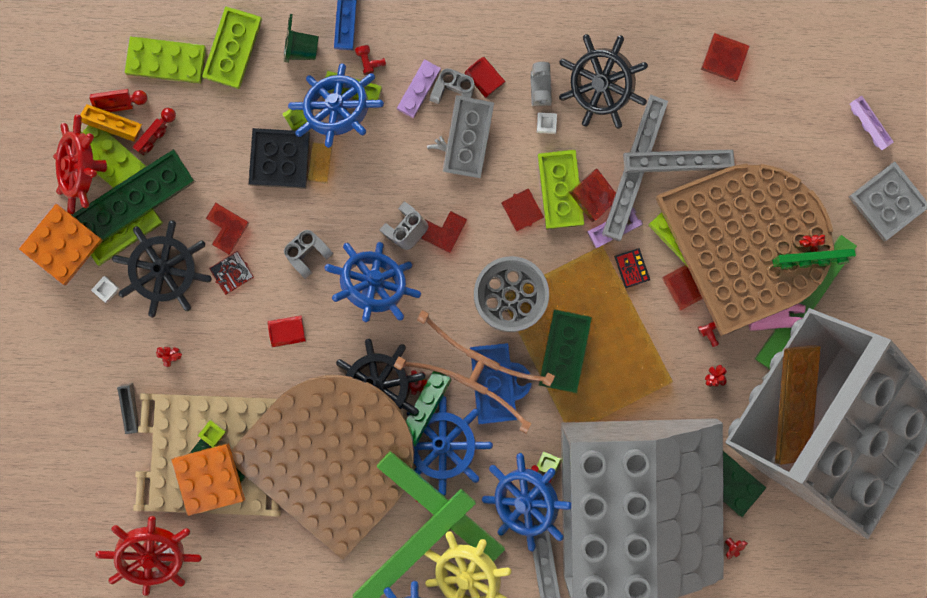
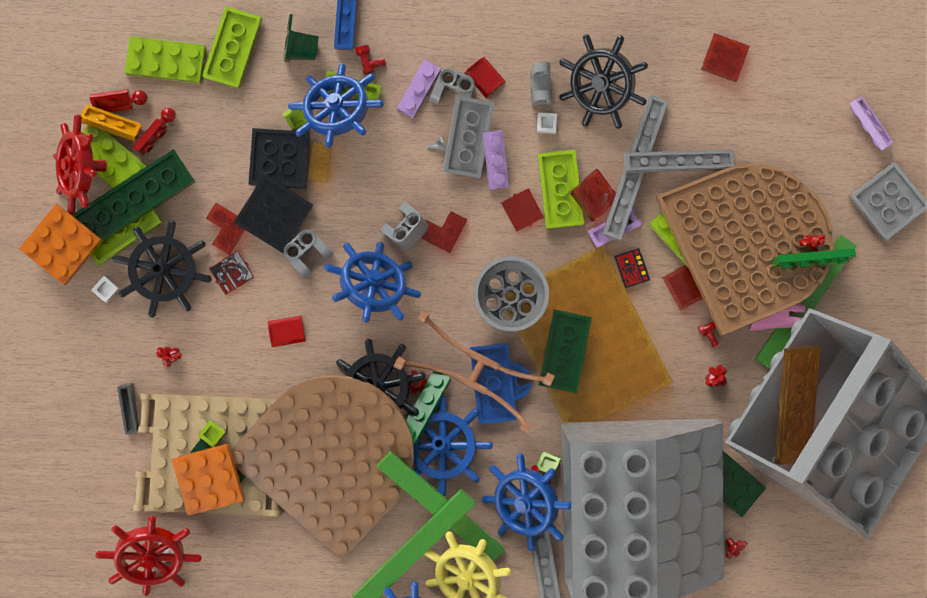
(273, 213): none -> black plate
(495, 159): none -> lavender plate

